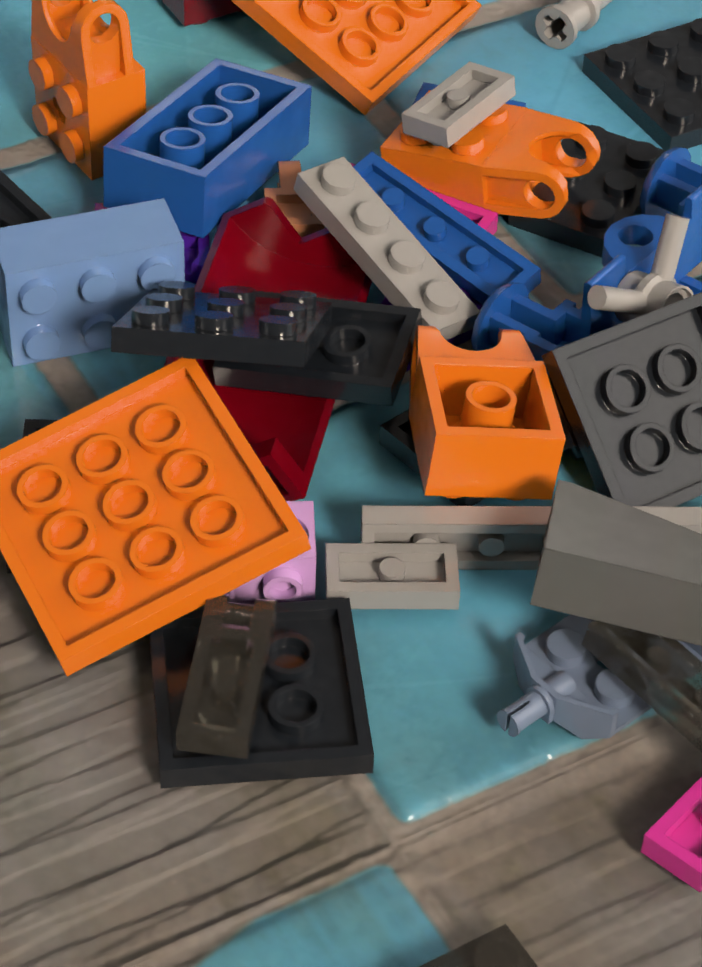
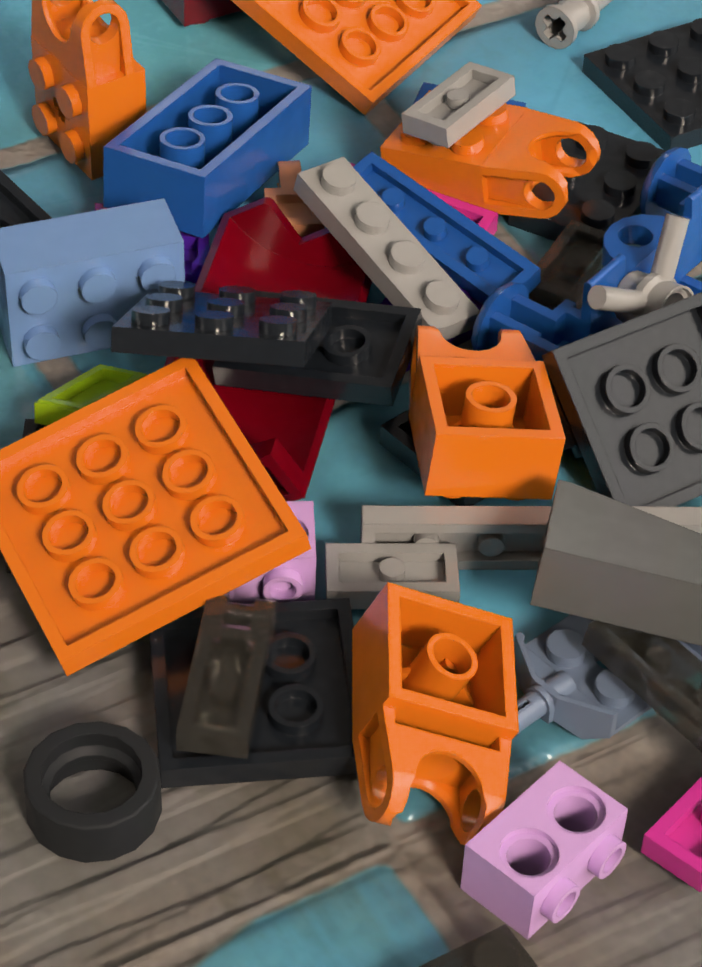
(82, 391): none -> lime tile
(92, 835): none -> black tyre
(433, 707): none -> orange brick
(557, 835): none -> lavender brick
(568, 265): none -> clear smoke plate

